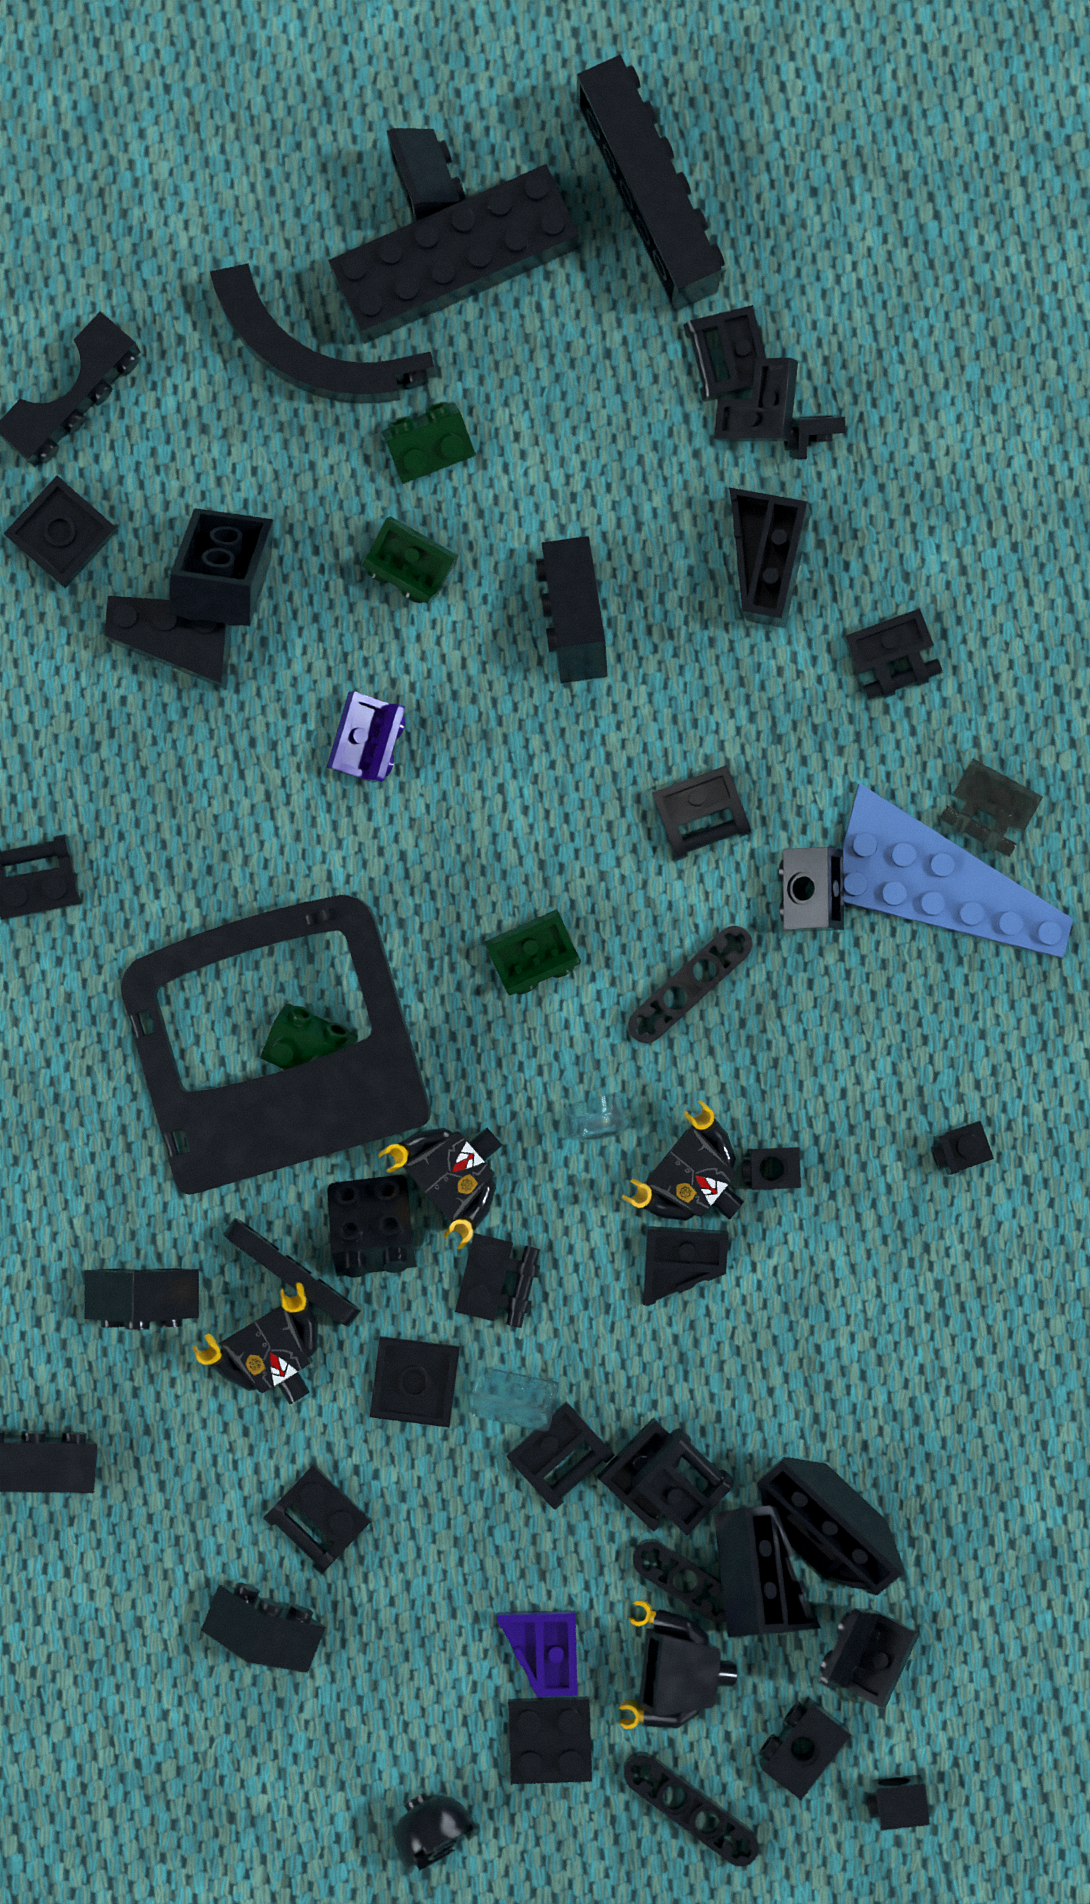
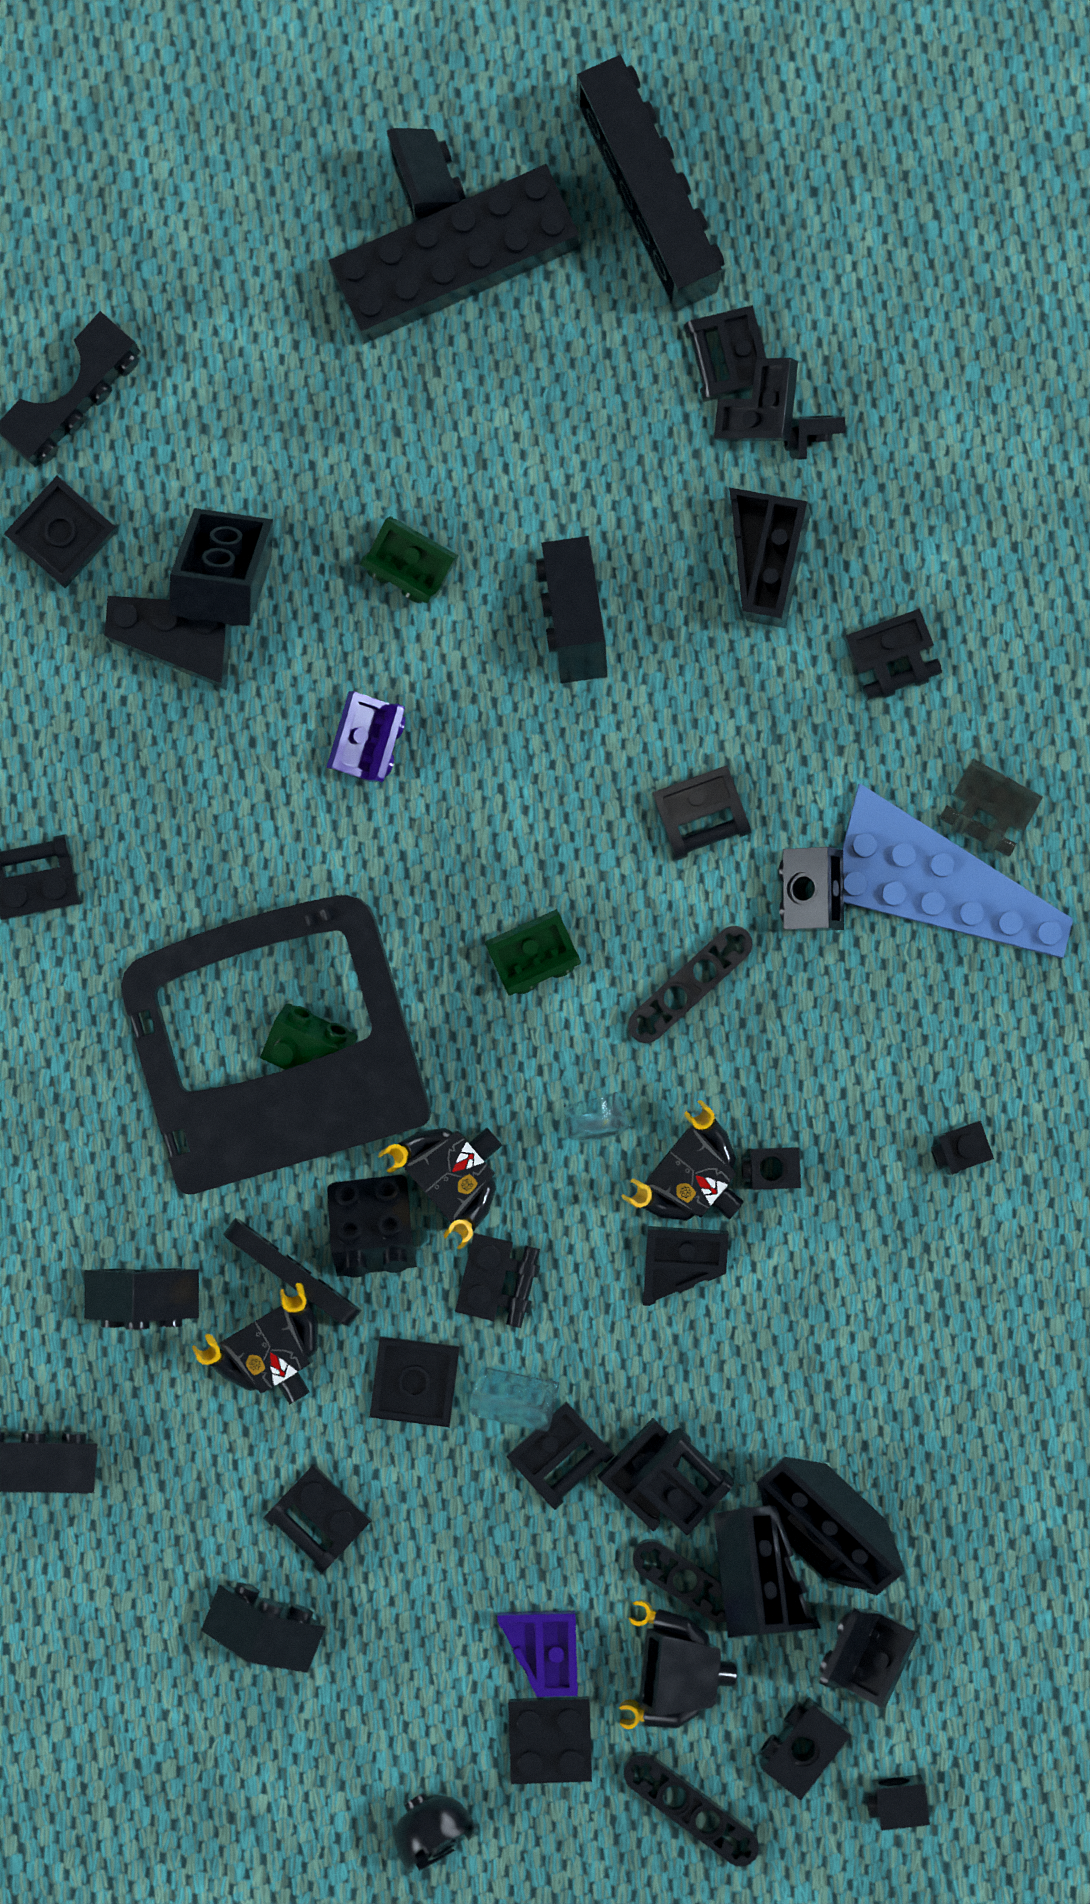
(302, 366): black arch -> none
(428, 441): dark green bracket -> none

